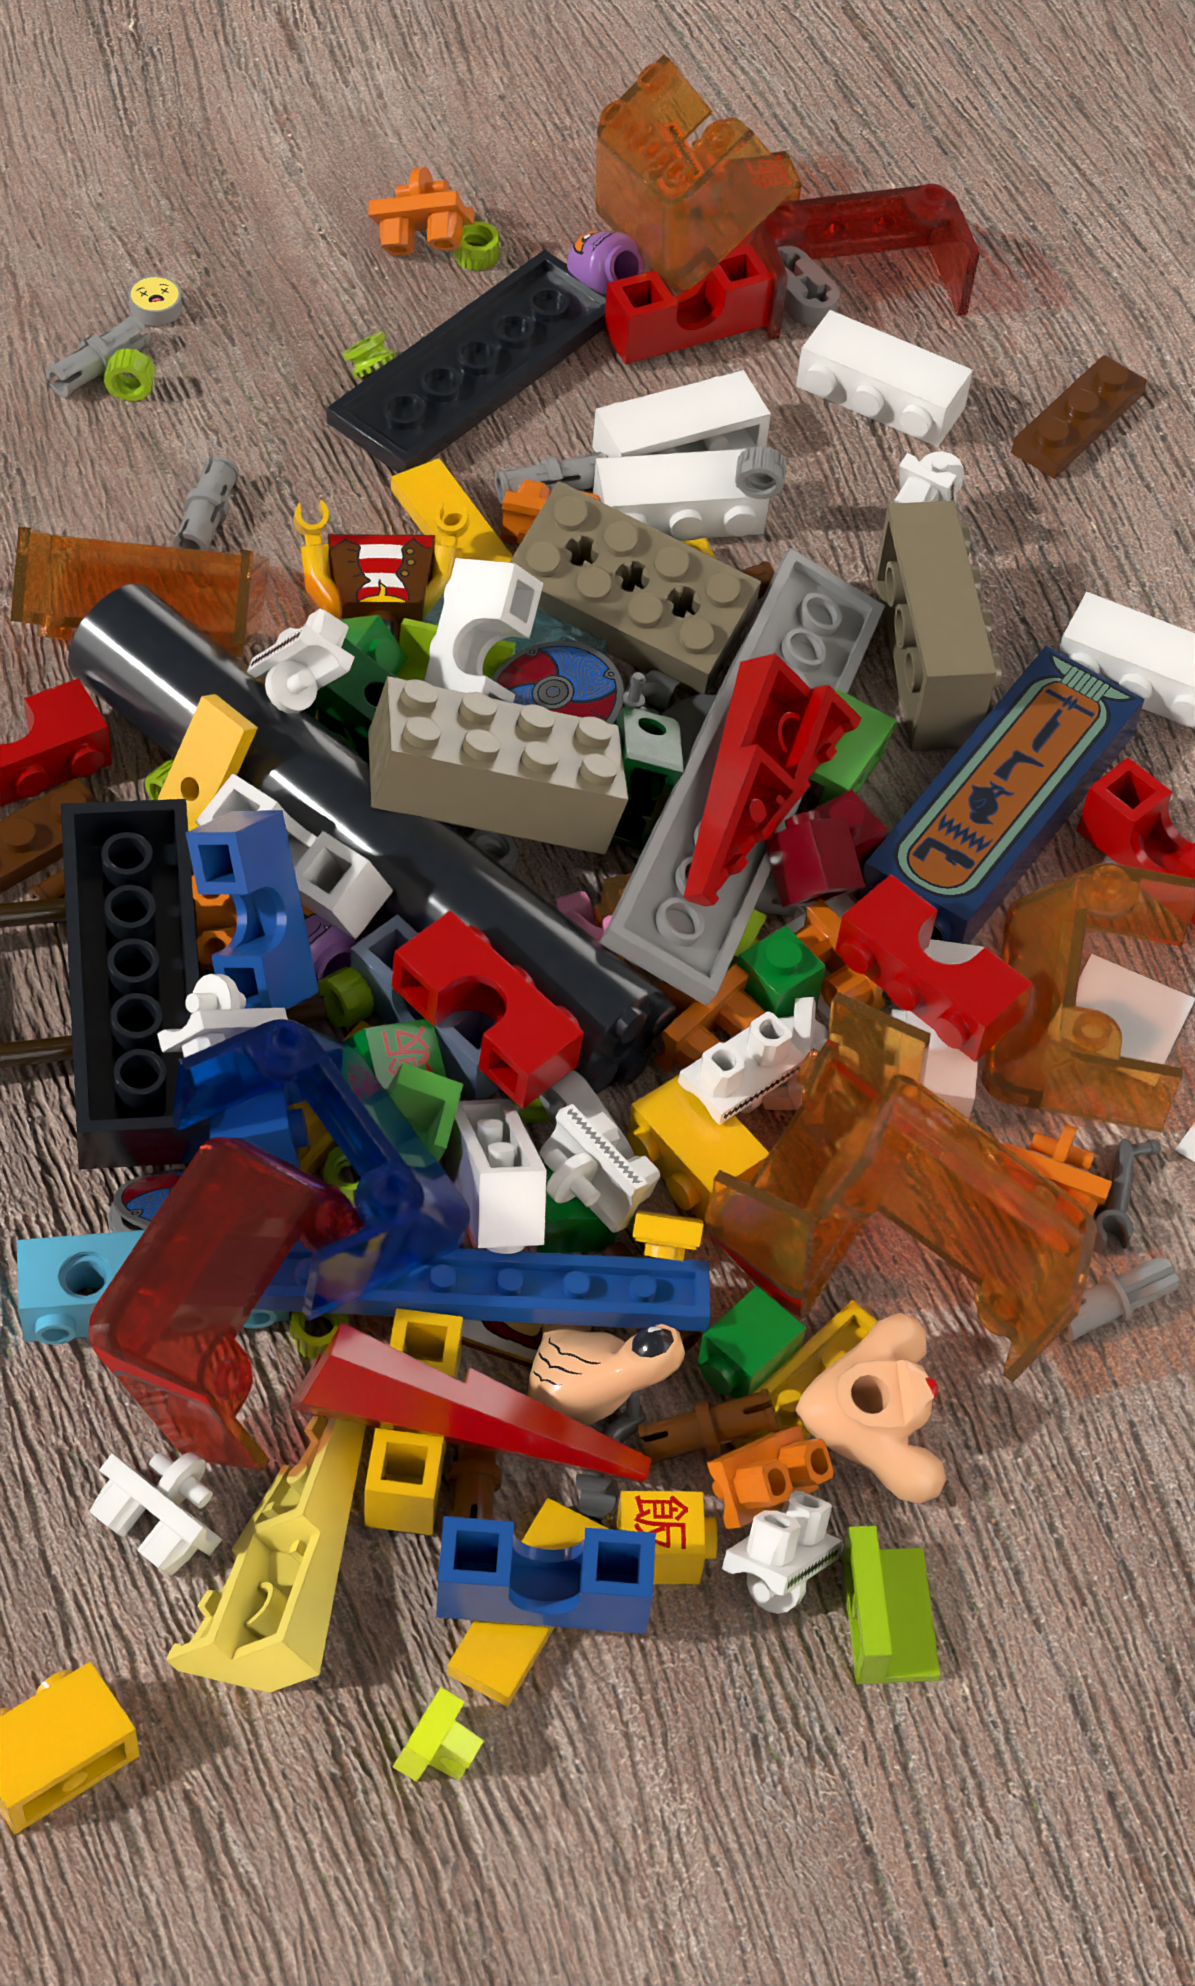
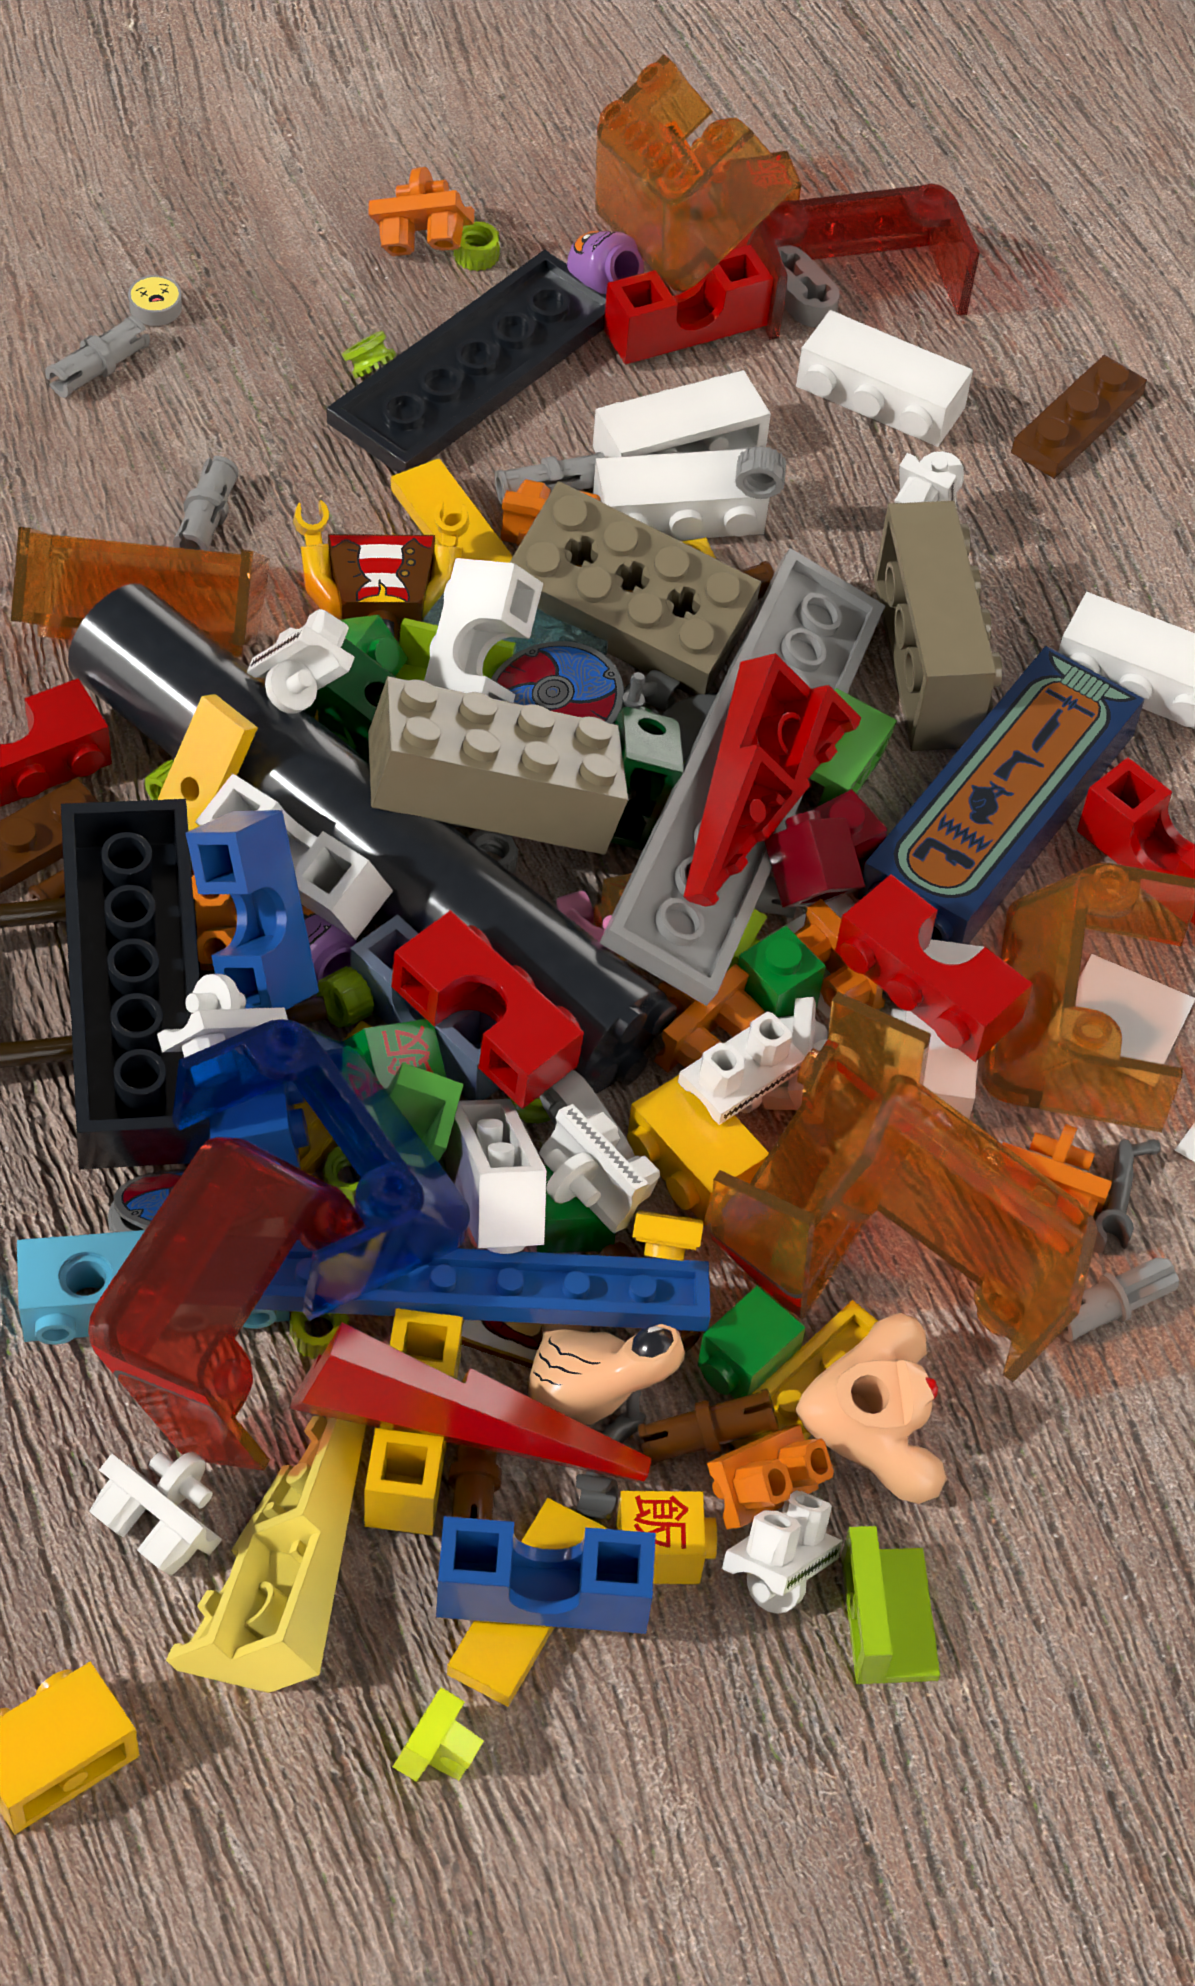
(128, 387): lime axle -> none

